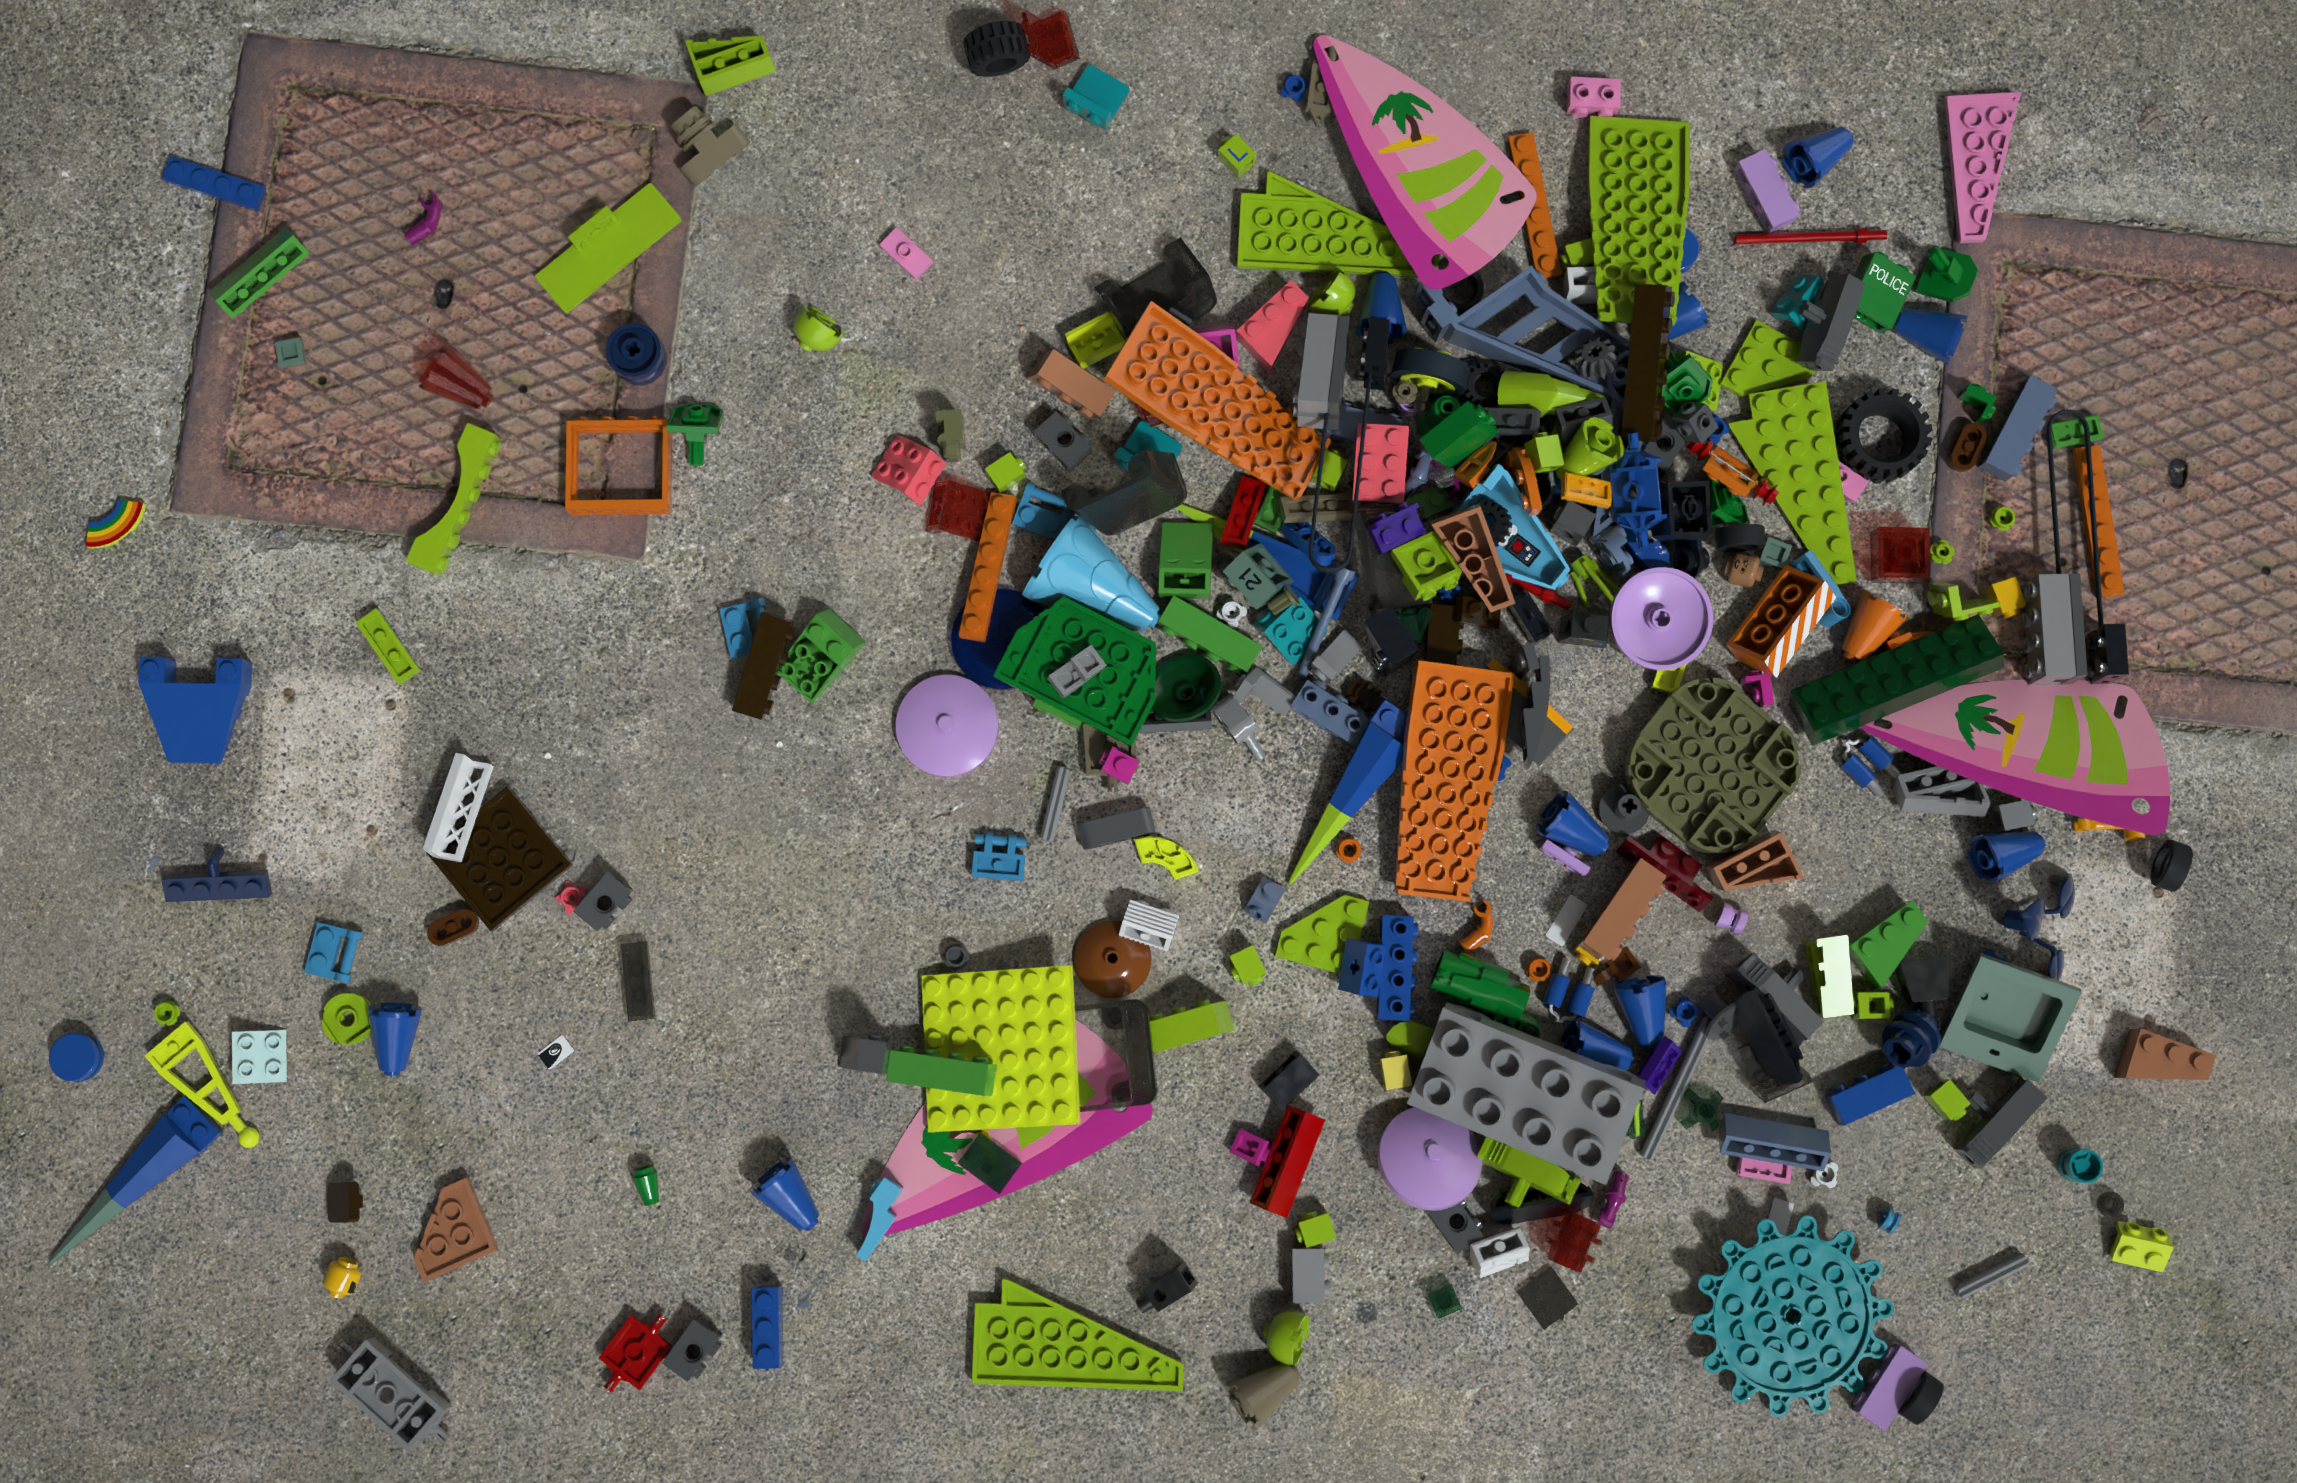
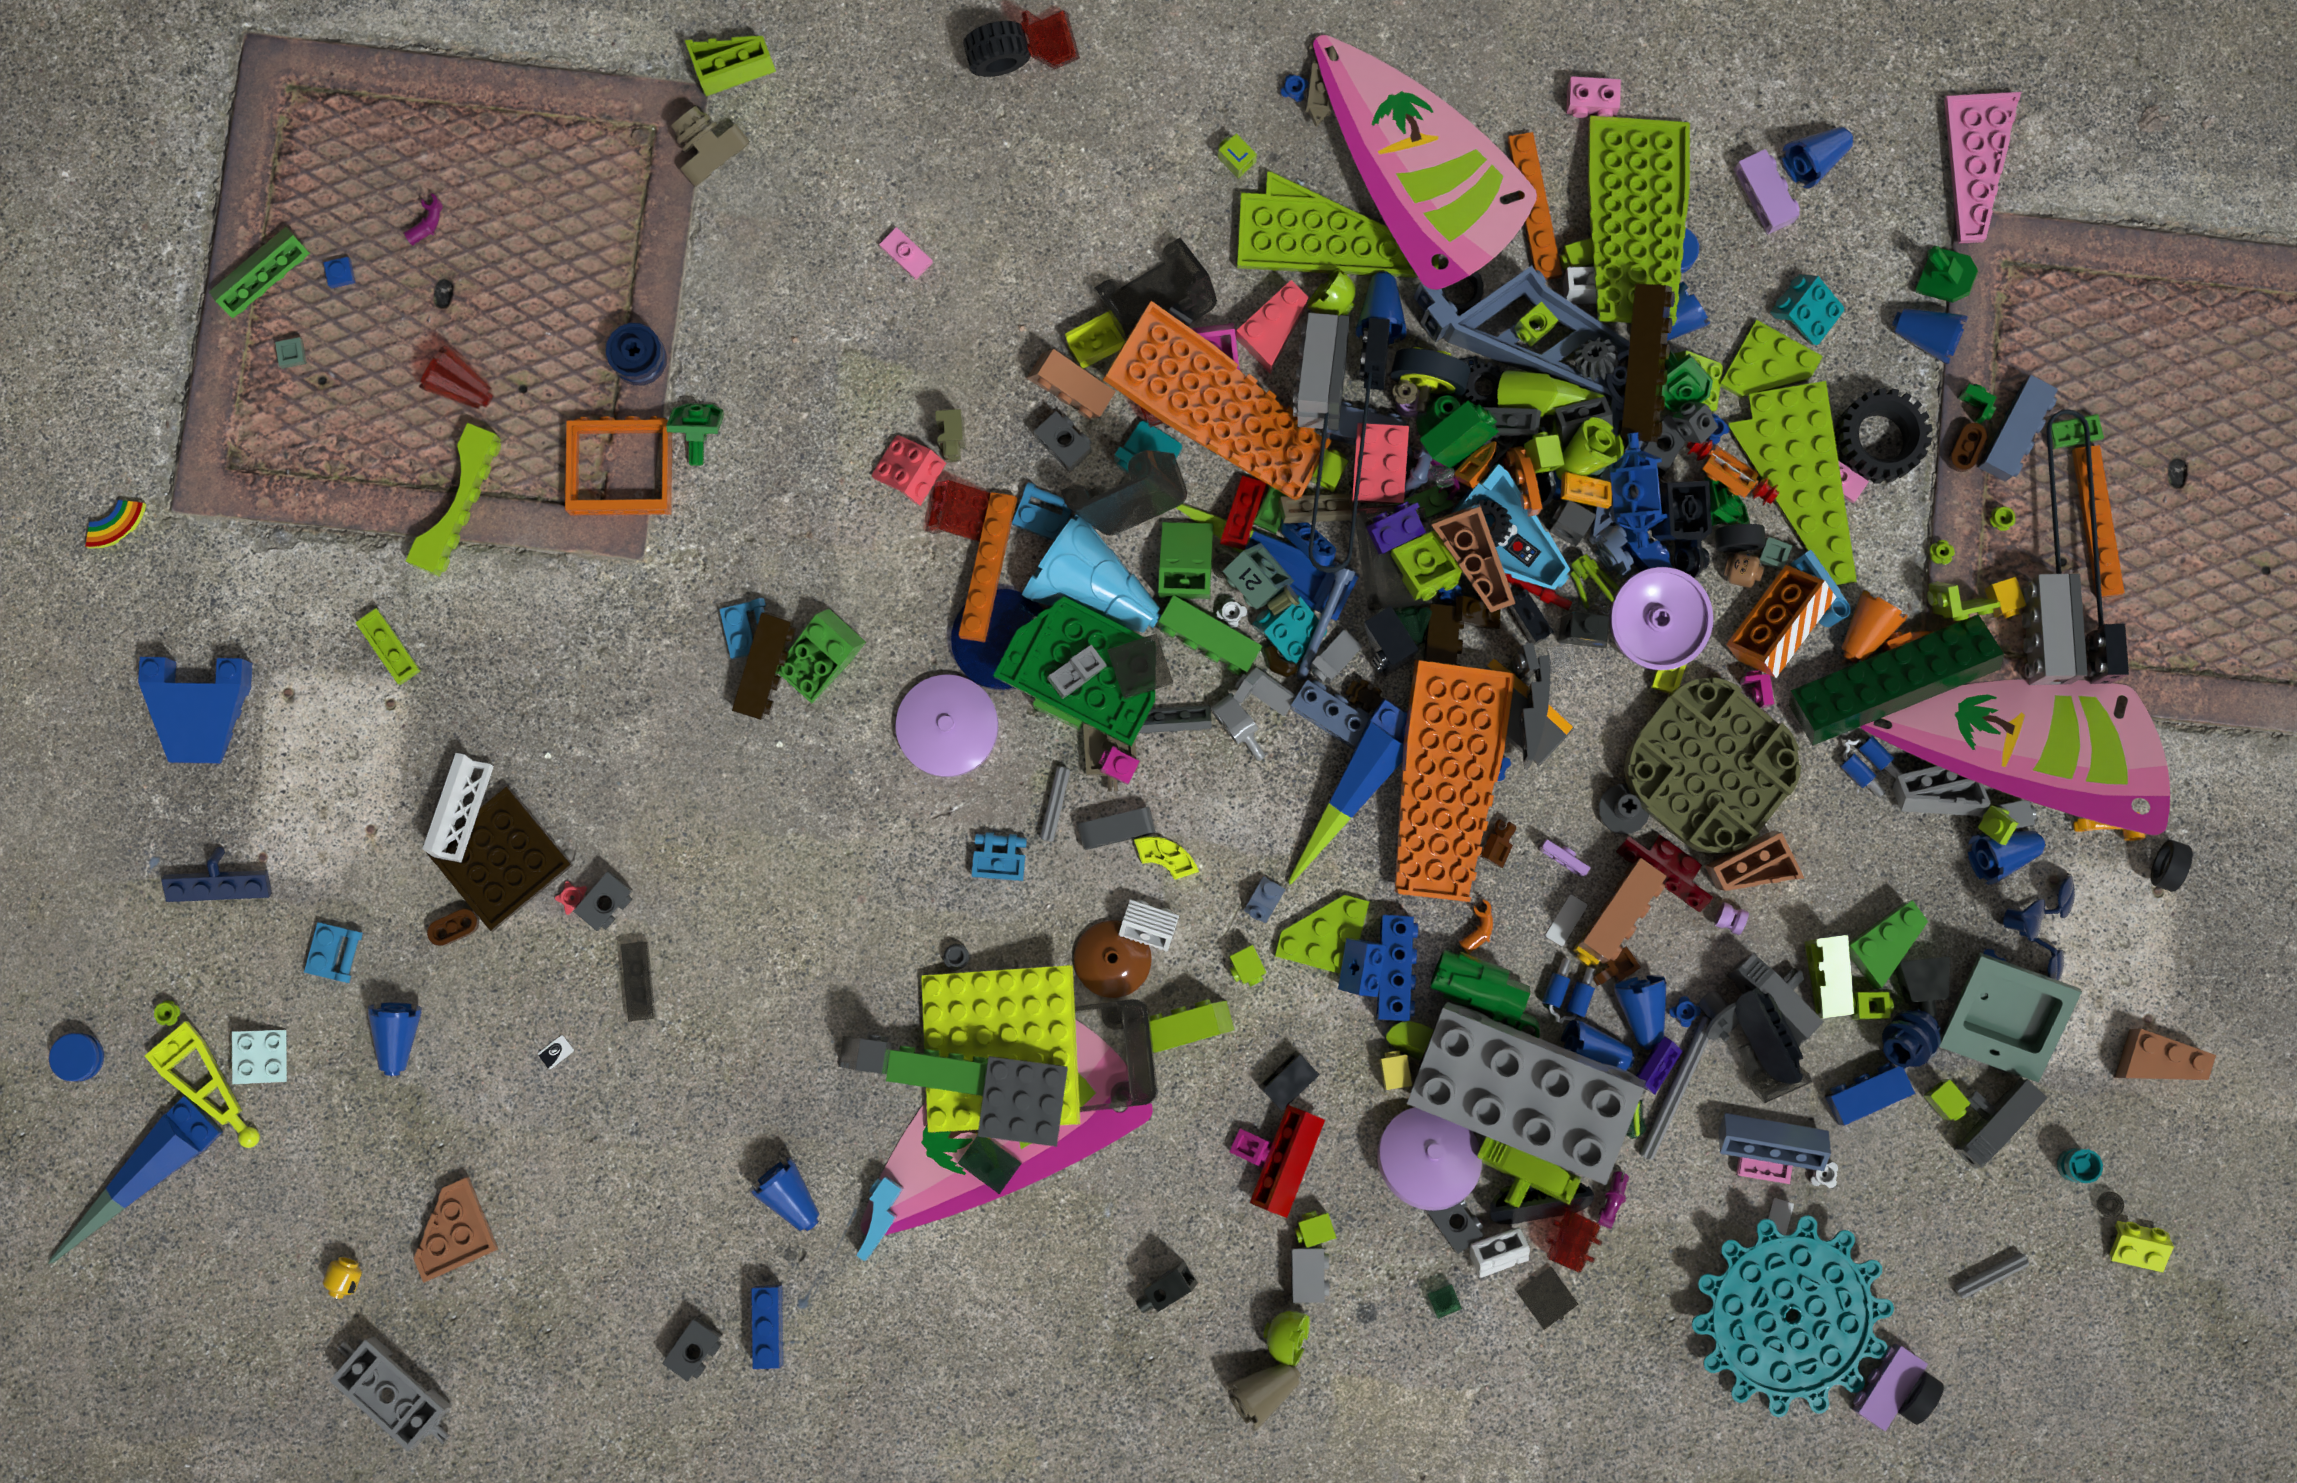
(214, 183): blue plate -> none
(334, 1016): lime plate -> none
(339, 272): none -> blue plate
(344, 1202): dark brown piece -> none
(607, 246): lime bracket -> none
(635, 1352): red plate -> none
(646, 1182): green cone -> none
(816, 330): lime cylinder -> none
(1006, 472): lime brick -> none
(1022, 1101): none -> dark grey plate
(1048, 1344): lime wing -> none
(1096, 97): teal bracket -> none
(1140, 666): none -> clear smoke plate
(1186, 677): dark green dish -> none
(1279, 665): none -> dark brown arm
(1356, 849): orange plate -> none
(1498, 845): none -> reddish brown plate
(1531, 969): orange plate -> none
(1543, 317): none -> lime brick
(1572, 826): blue cone -> none
(1702, 1110): clear green rock -> none
(1829, 321): dark grey piece -> none
(1860, 235): red bar -> none
(1884, 291): green brick -> none
(1889, 1220): dark azure bush -> none
(1900, 555): clear red brick -> none
(1998, 824): none -> lime bracket

